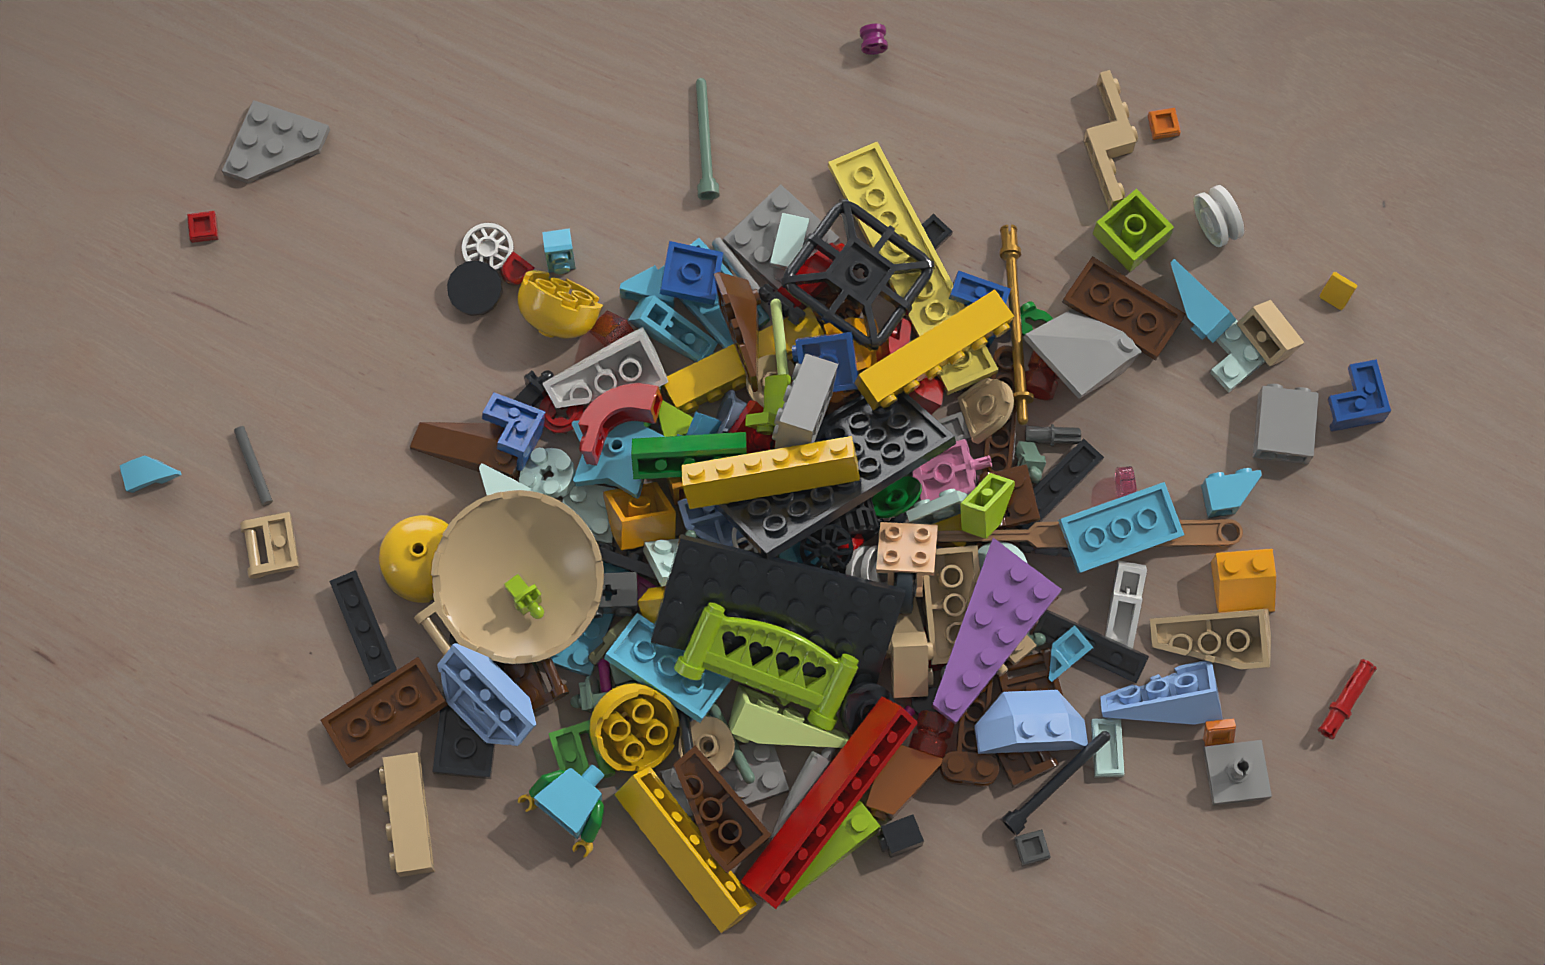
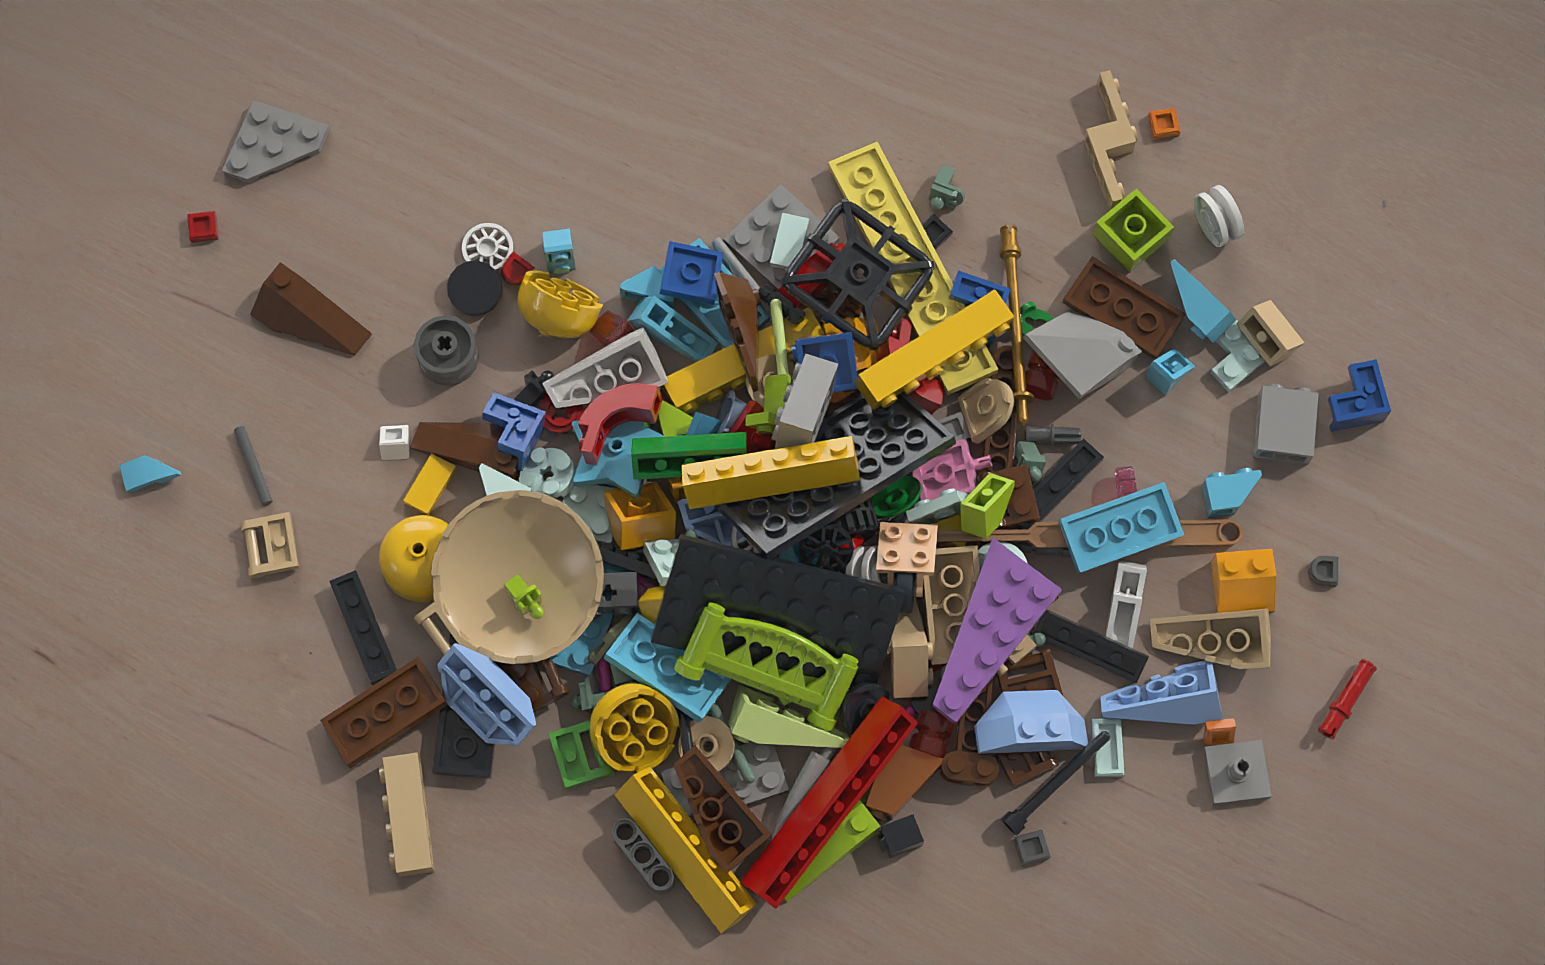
(299, 309): none -> reddish brown wedge
(394, 442): none -> white slope
(429, 484): none -> yellow tile
(445, 366): none -> dark grey wheel
(570, 802): medium azure torso -> none
(637, 843): none -> dark grey beam
(708, 187): sand green piece -> none
(873, 39): magenta wheel -> none
(943, 193): none -> sand green piece
(1067, 651): medium azure slope -> none
(1169, 370): none -> medium azure slope
(1324, 570): none -> dark grey tile
(1338, 291): yellow slope -> none

